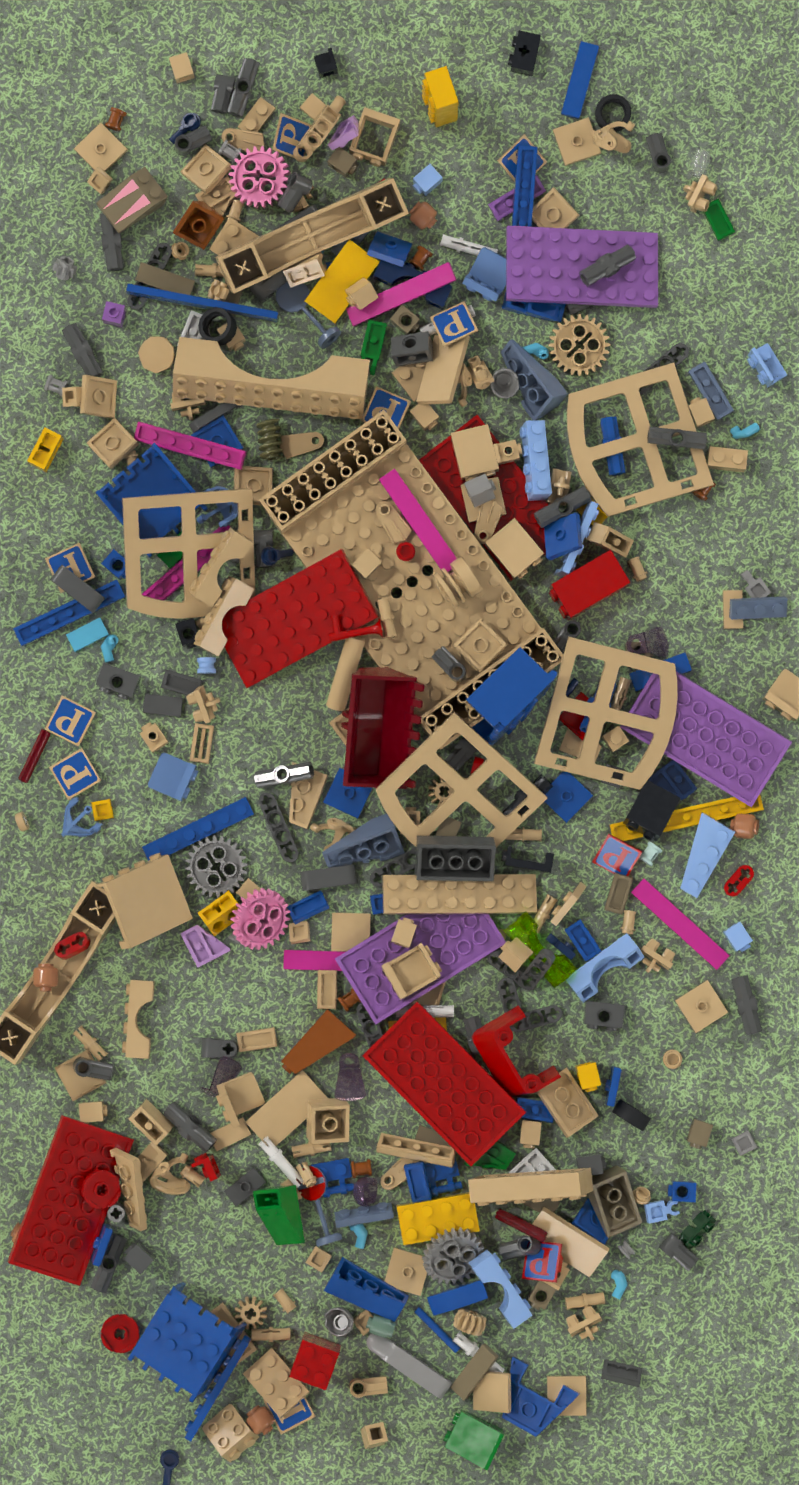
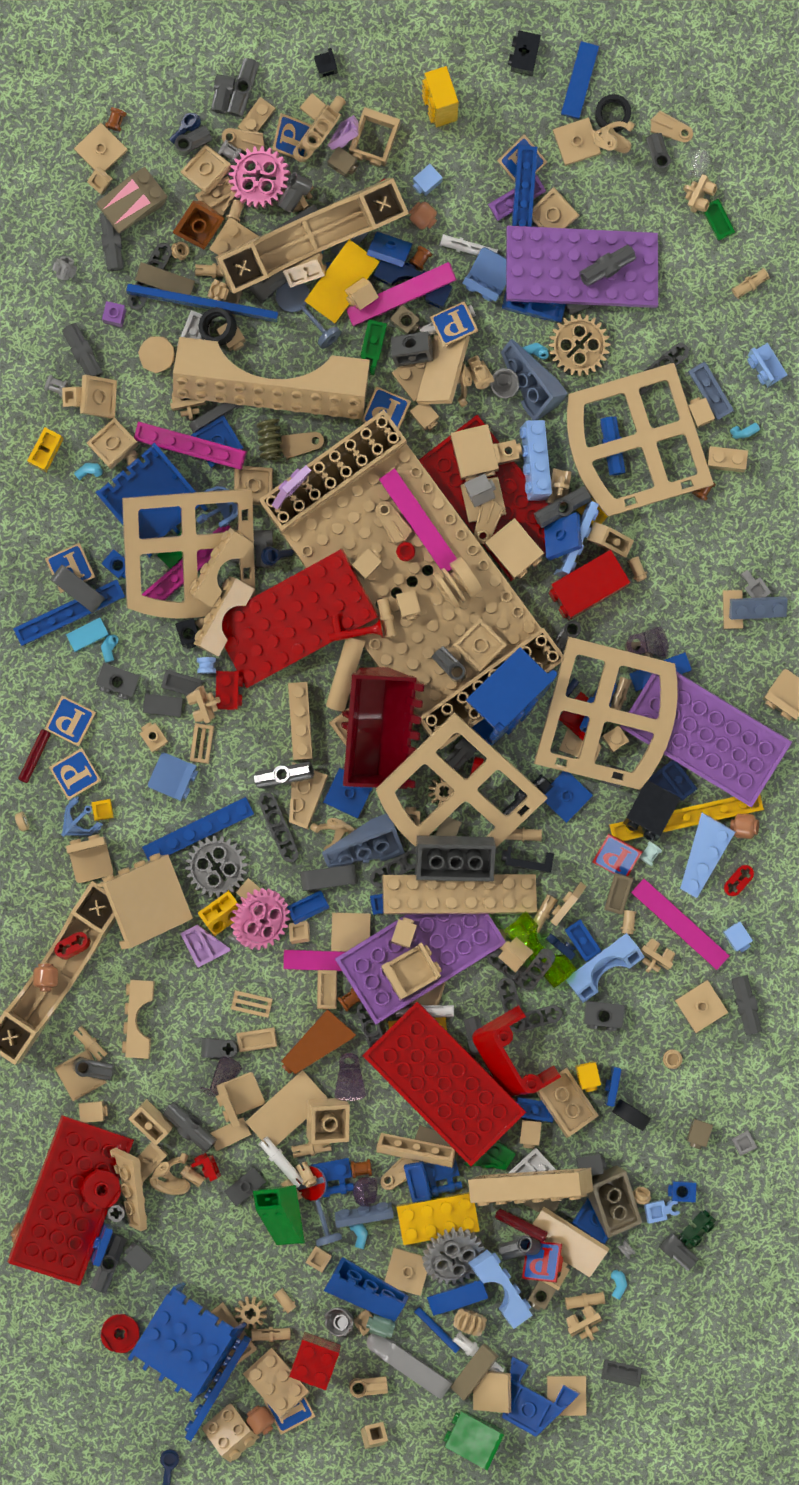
(89, 468): none -> medium azure arm
(90, 858): none -> tan bracket
(181, 67): tan panel -> none
(228, 689): none -> red bracket
(267, 1007): none -> tan tile
(288, 488): none -> lavender wing
(300, 721): none -> tan arch
(408, 605): none -> tan brick
(670, 127): none -> tan piece
(690, 439): dark grey piece -> none
(750, 283): none -> tan pin

